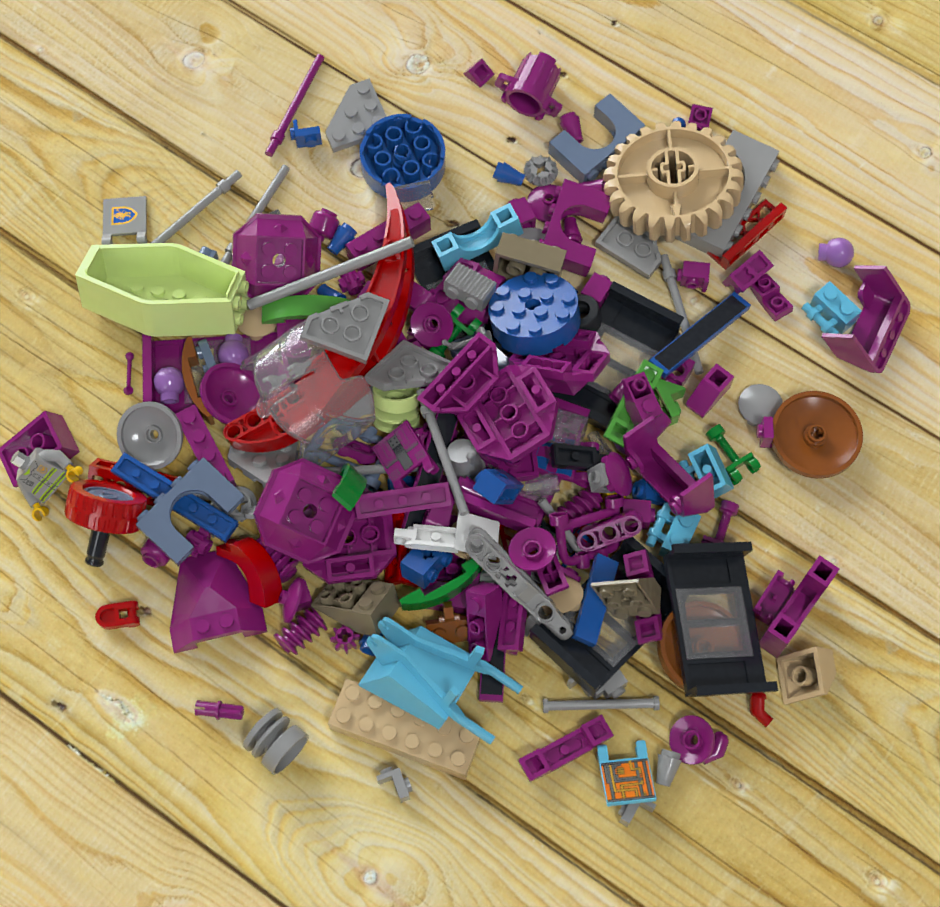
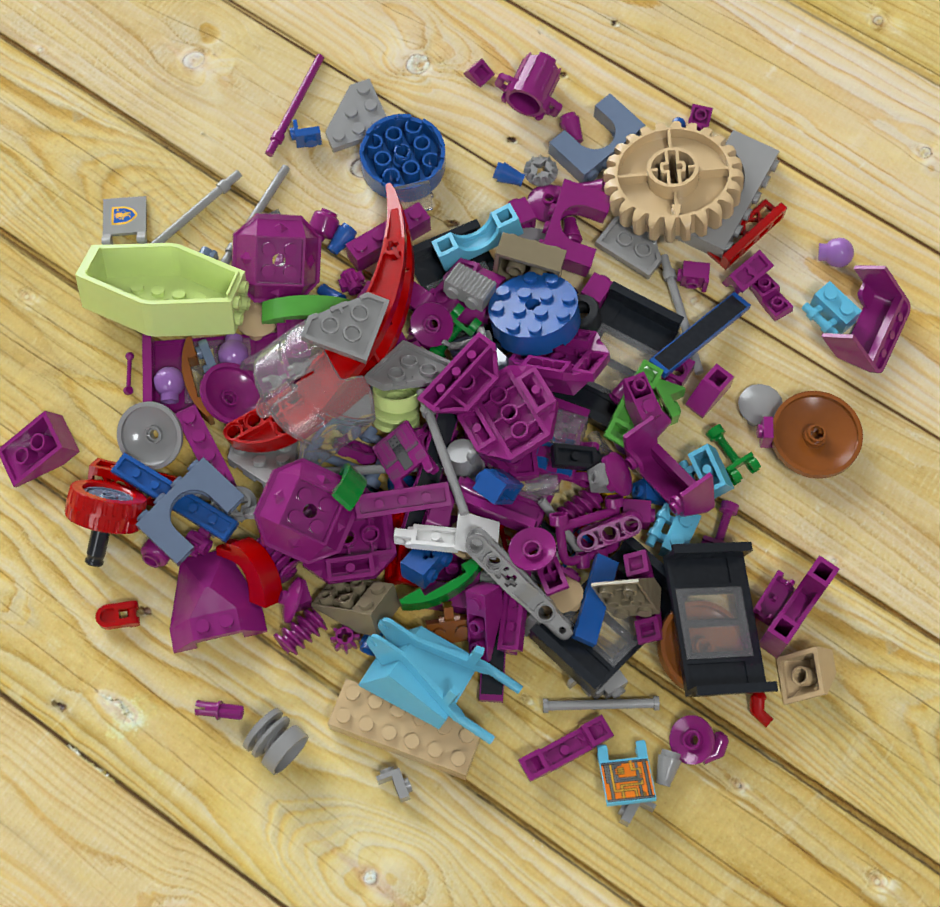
(42, 475): light grey torso -> none
(331, 273): light grey piece -> none

